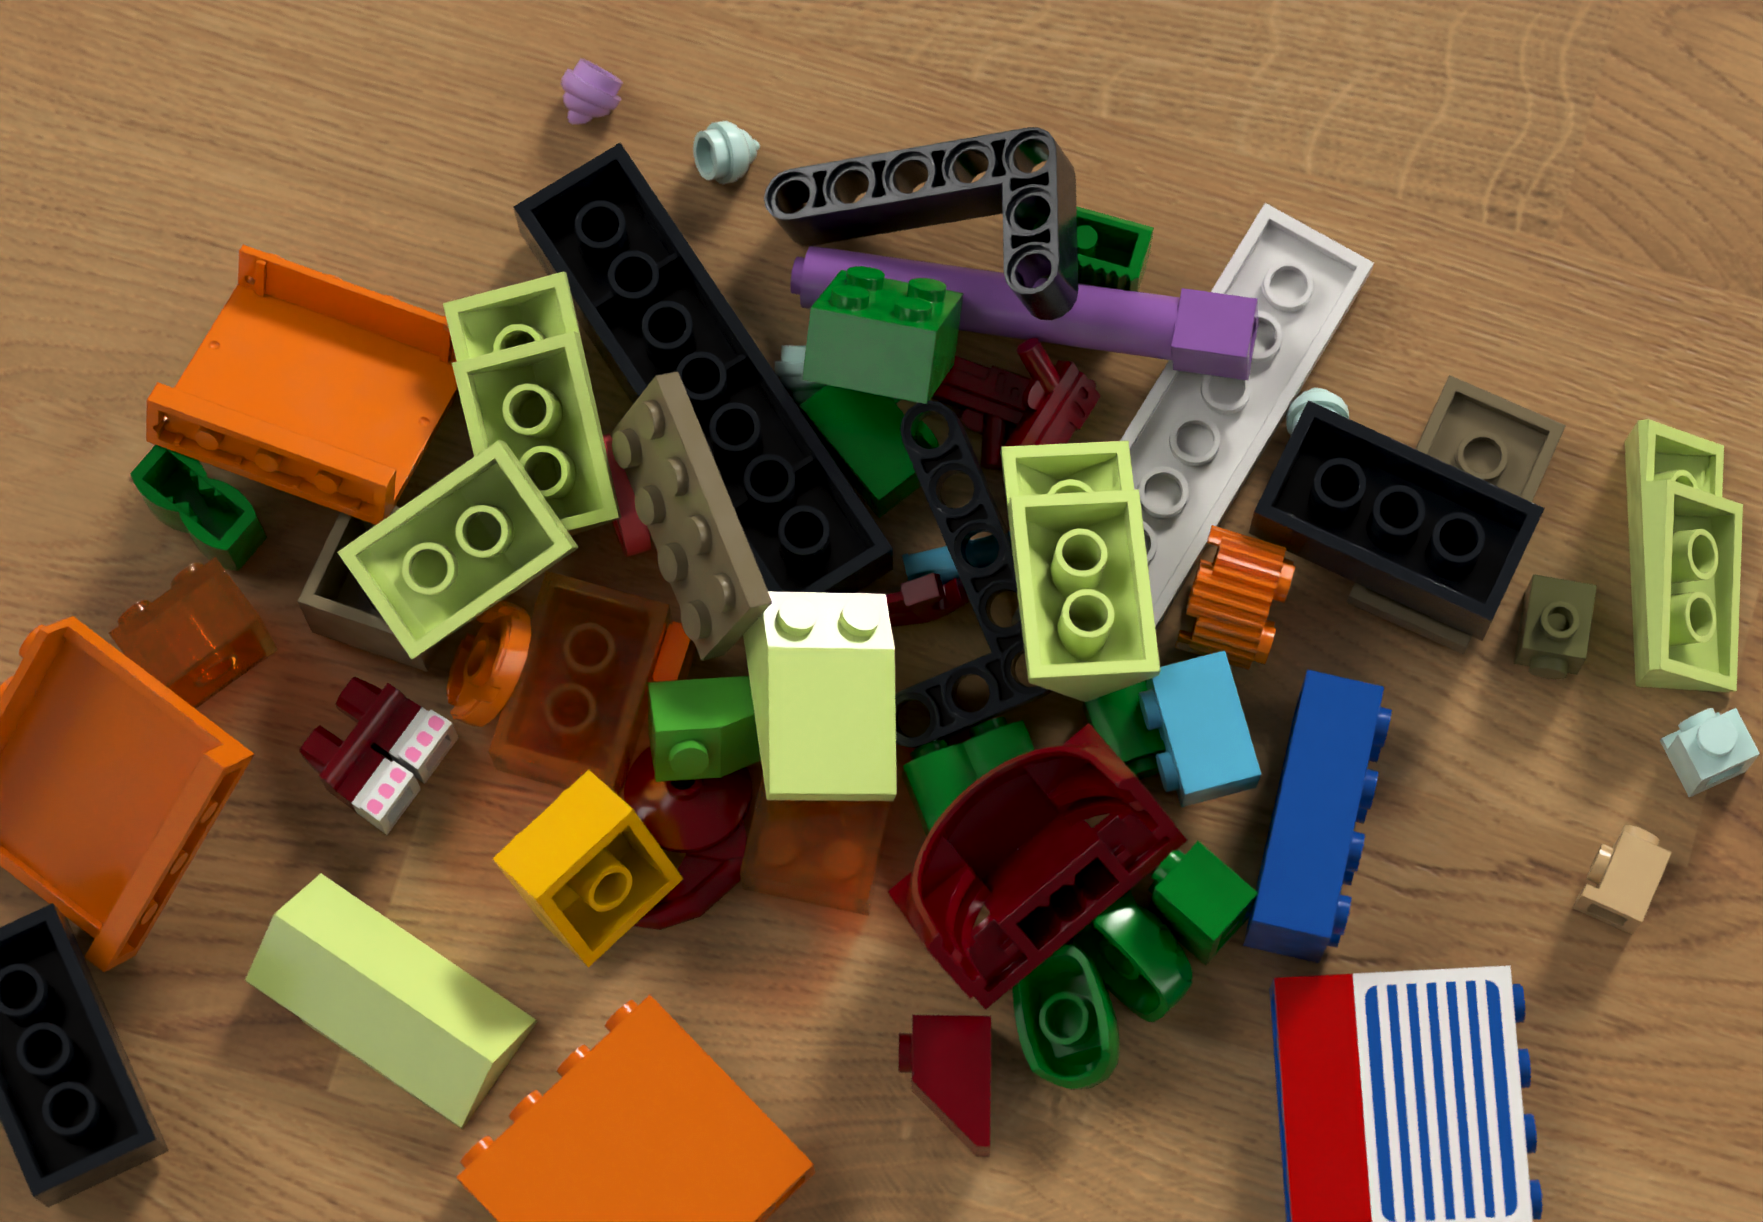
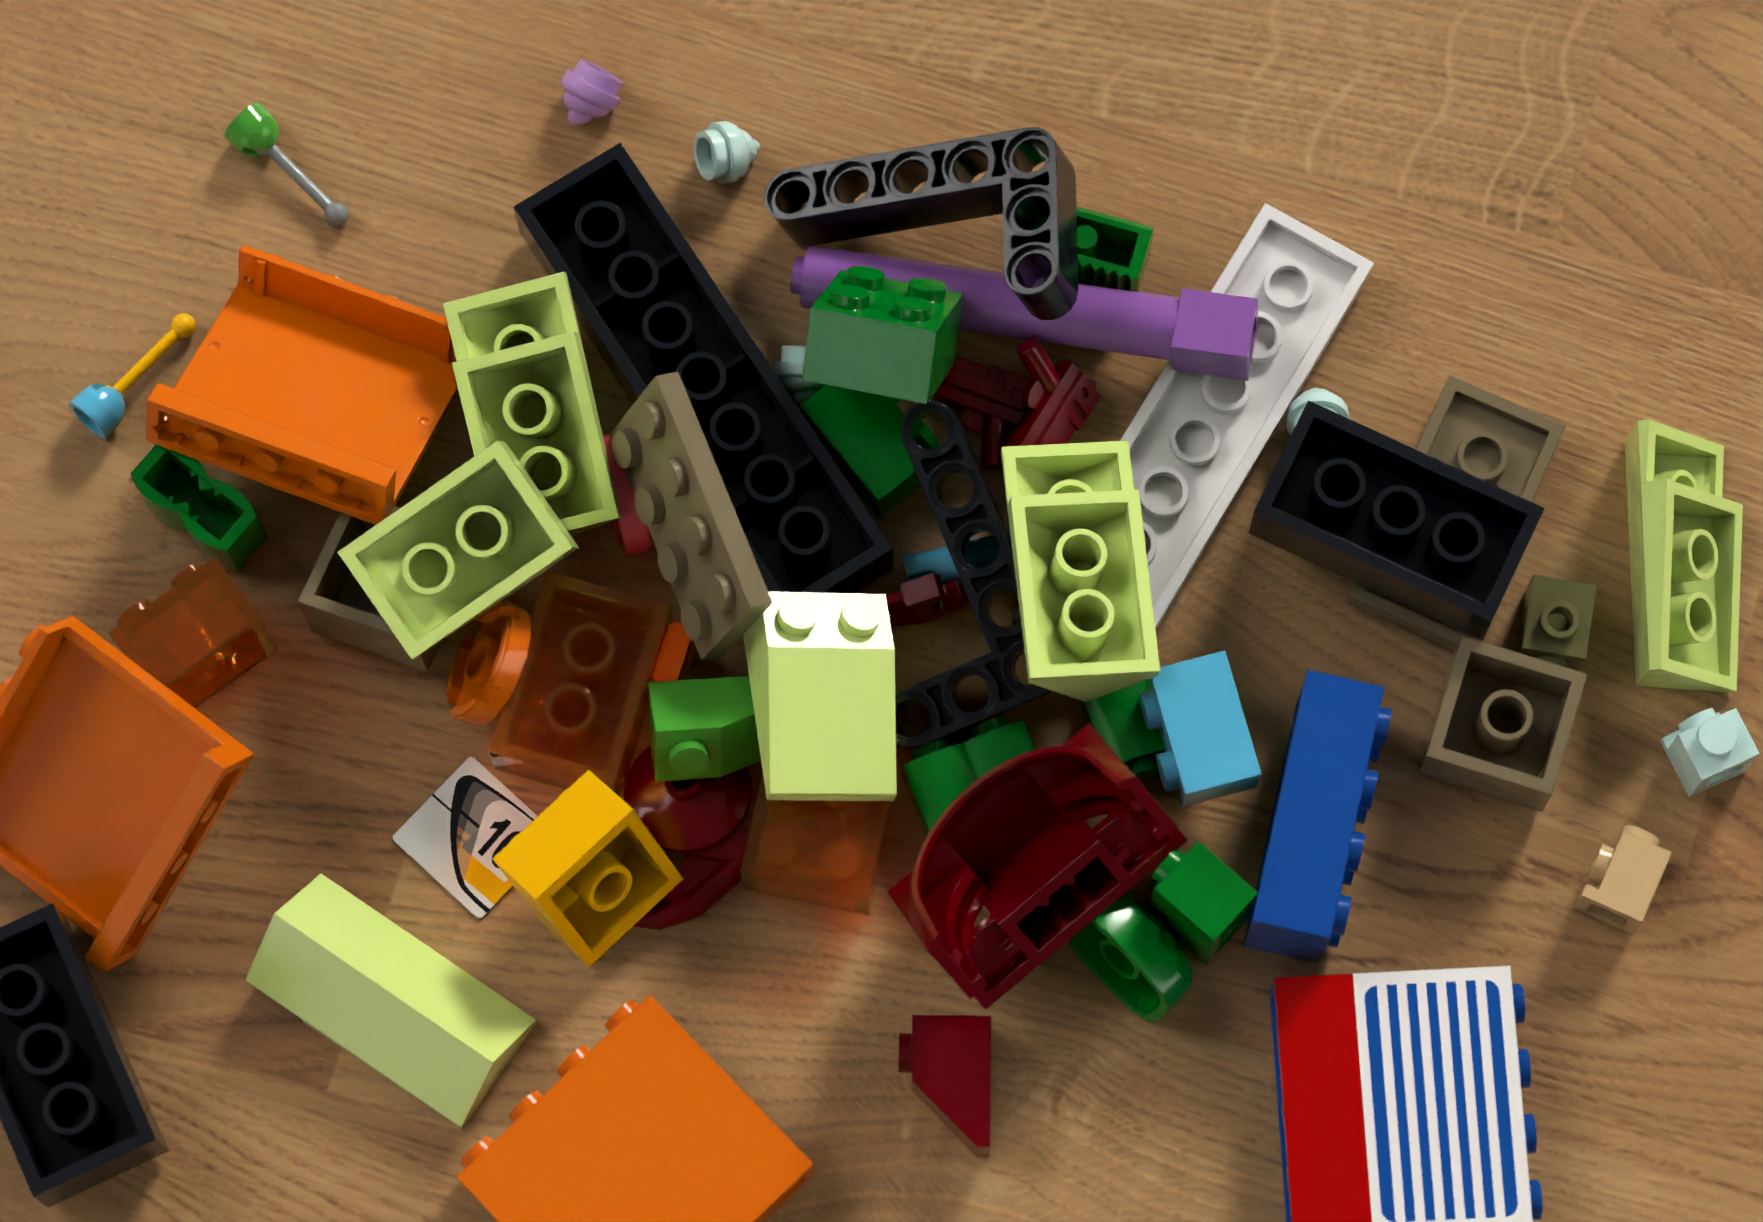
(103, 406): none -> hinge
(256, 135): none -> hinge
(385, 725): hips -> none
(461, 833): none -> sticker
(1067, 1021): green piece -> none
(1235, 598): orange brick -> none
(1502, 723): none -> dark tan brick

